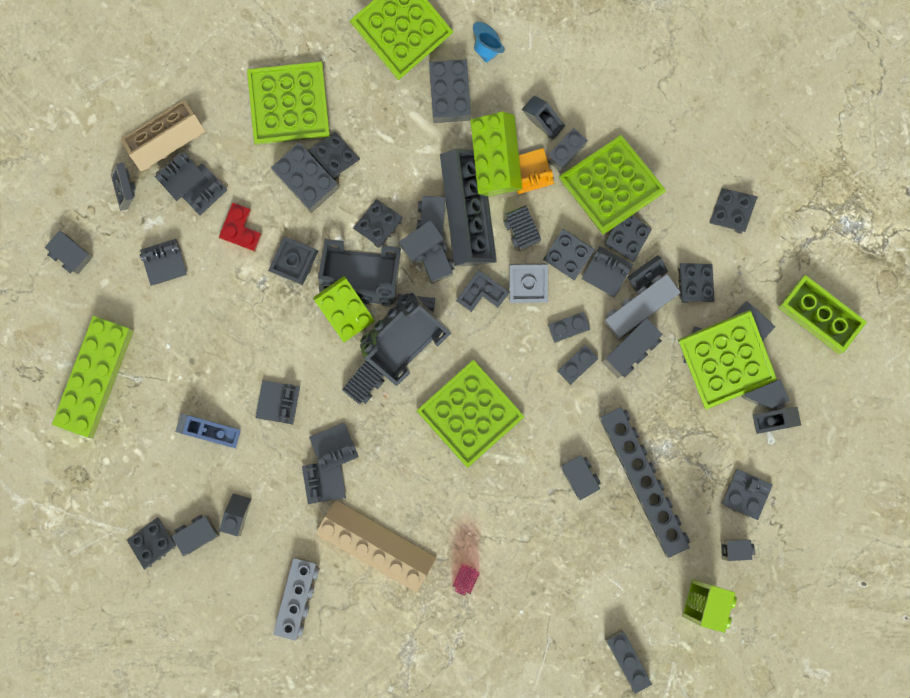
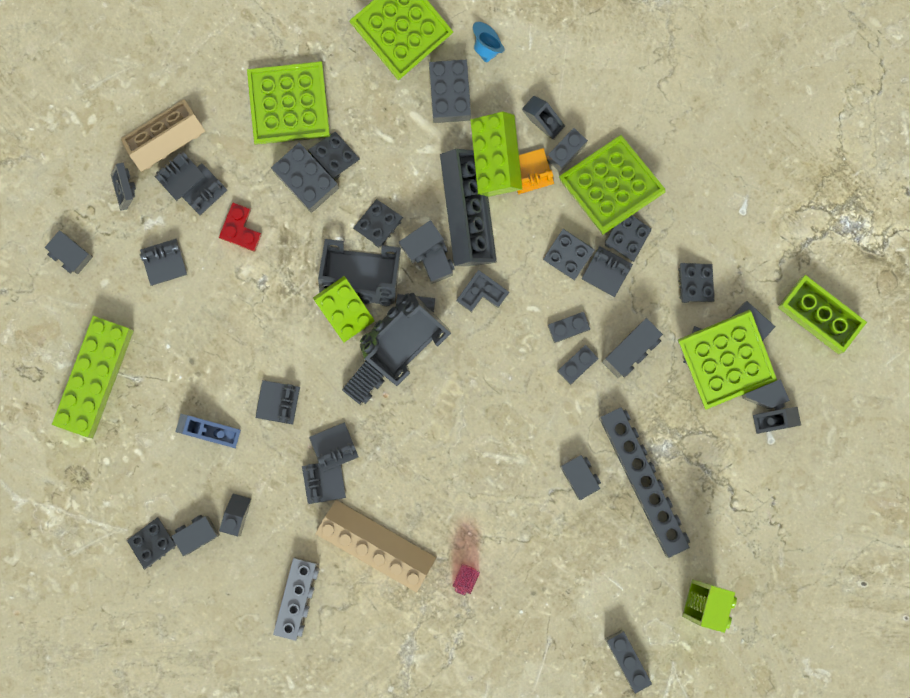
(293, 260): dark grey hinge -> none
(432, 209): dark grey brick -> none
(470, 413): lime plate -> none
(522, 228): dark grey brick -> none
(528, 283): light grey hinge -> none
(642, 306): light grey brick -> none
(646, 273): dark grey plate -> none
(733, 210): dark grey hinge -> none
(737, 549): dark grey brick -> none
(747, 494): dark grey hinge -> none

